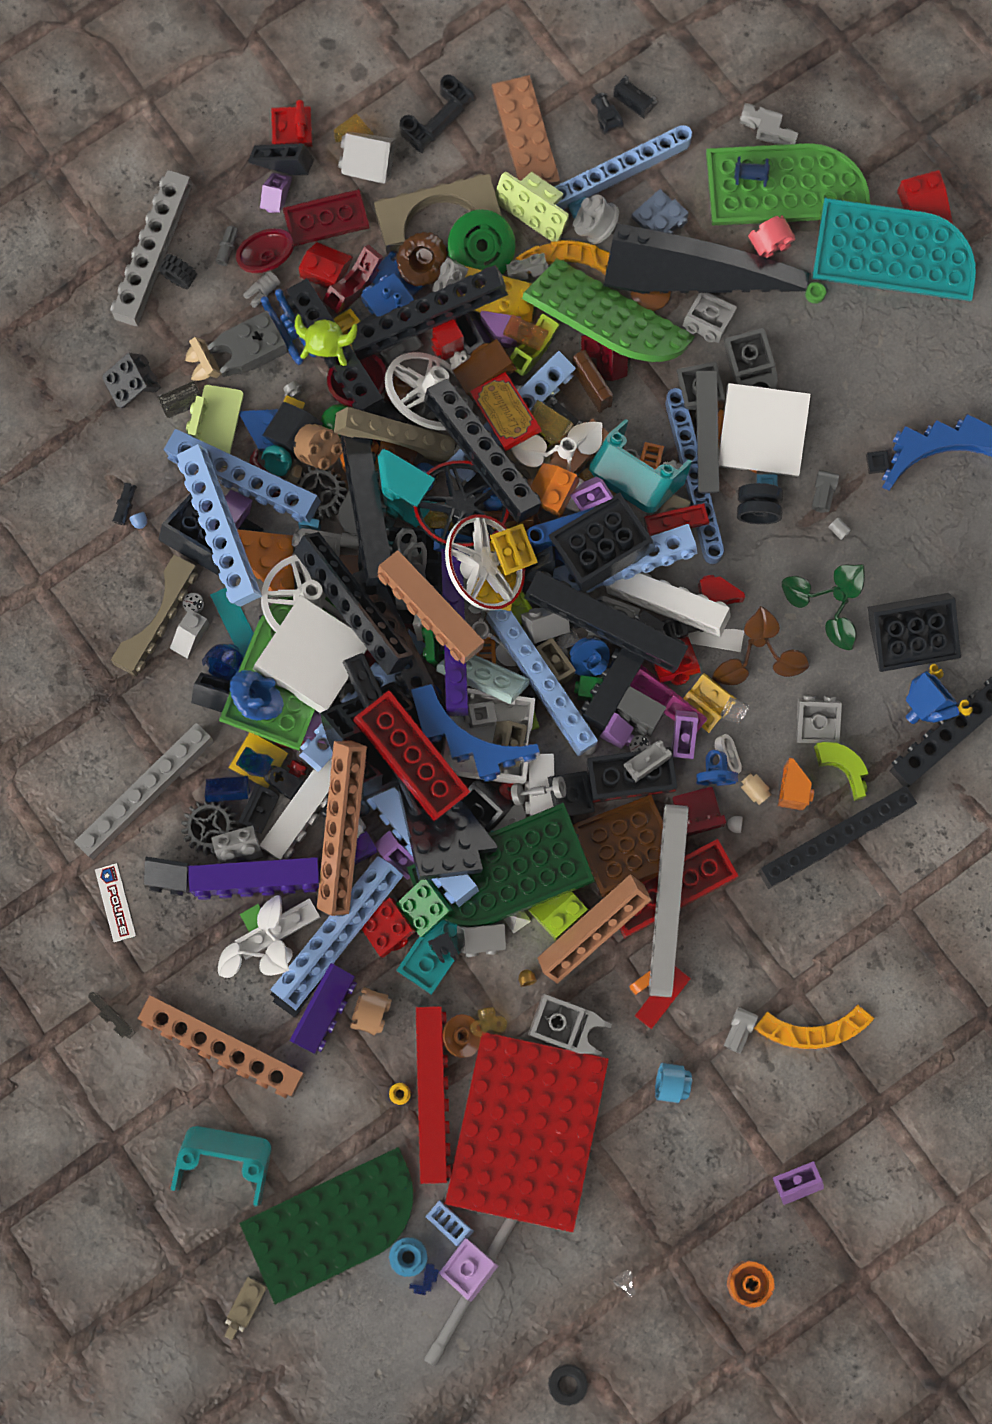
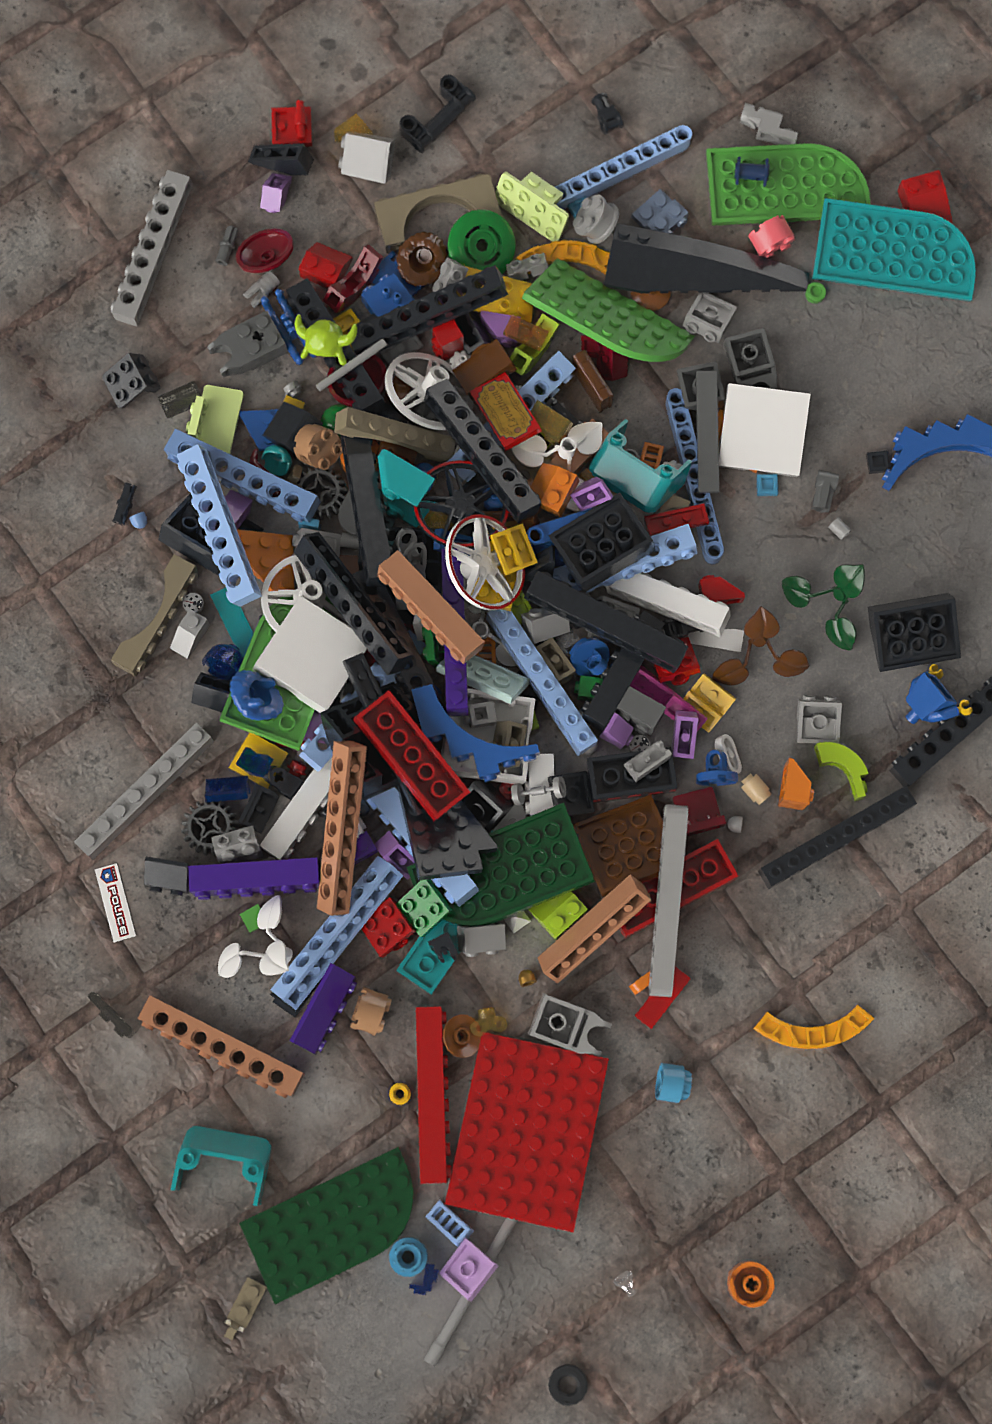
(177, 271): black tyre -> none
(207, 365): tan tile -> none
(289, 923): white plate -> none
(326, 217): dark red plate -> none
(351, 365): none -> light grey bar
(525, 129): nougat plate -> none
(634, 97): black hinge -> none
(734, 710): clear tile -> none
(742, 1025): light grey piece -> none
(760, 503): black wheel -> none
(798, 1183): medium lavender brick -> none

